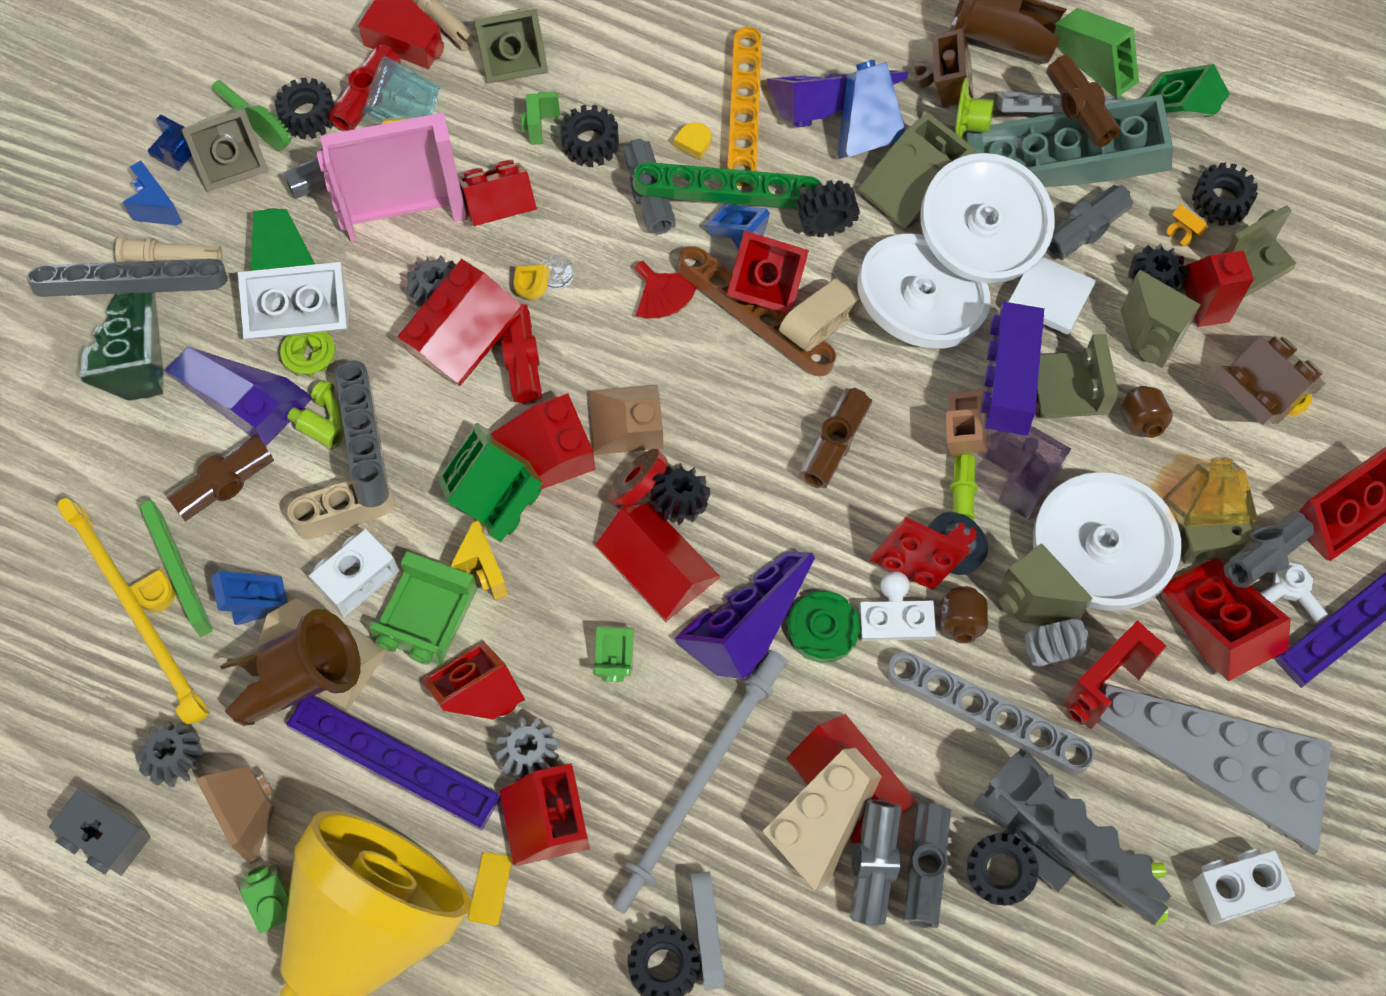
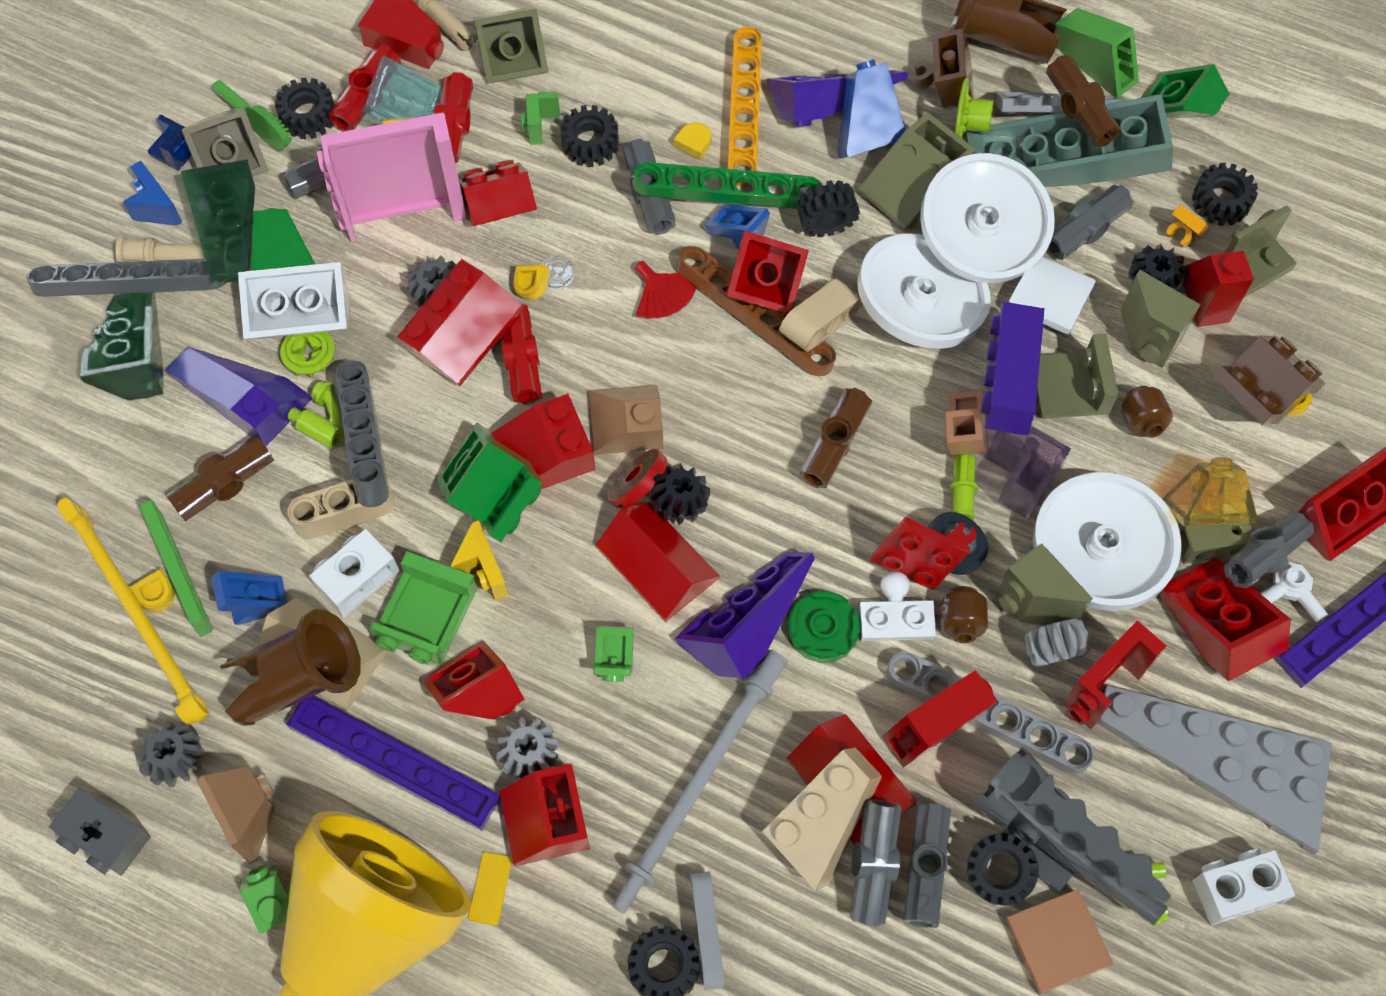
(222, 216): none -> clear green wedge
(455, 105): none -> red piece
(939, 718): none -> red slope
(1058, 941): none -> nougat tile

